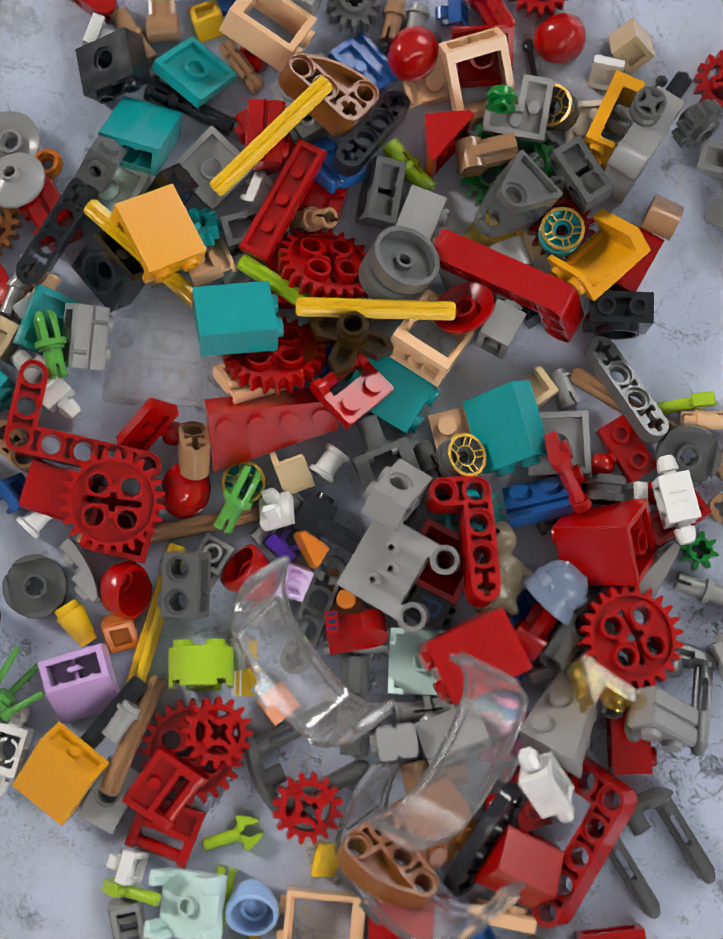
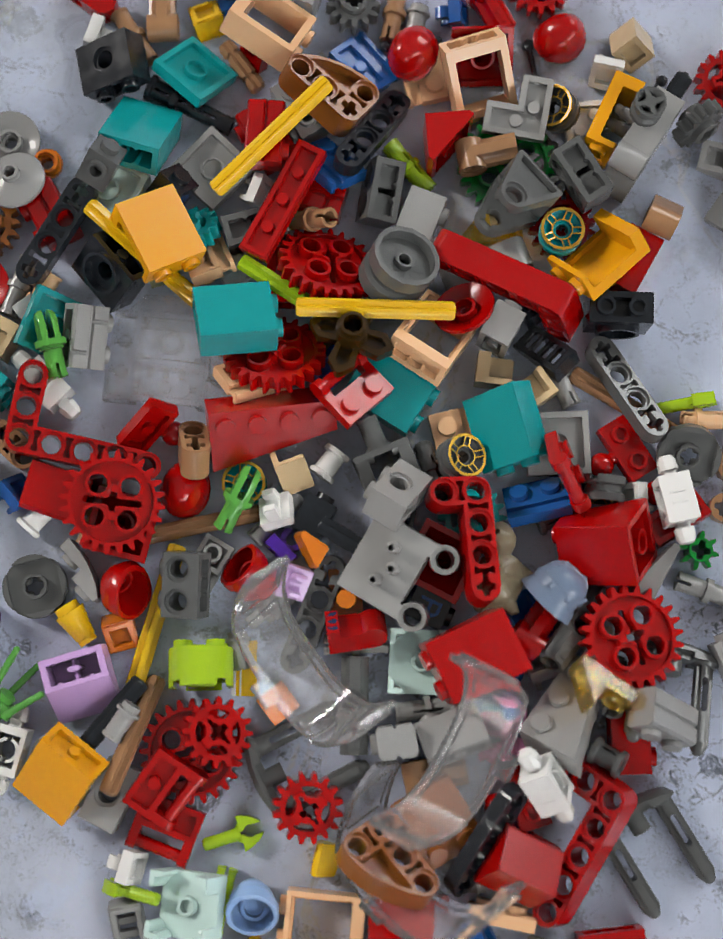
(492, 371): none -> tan panel
(501, 99): green plate -> none
(563, 365): none -> black slope
(607, 757): none -> dark grey bush

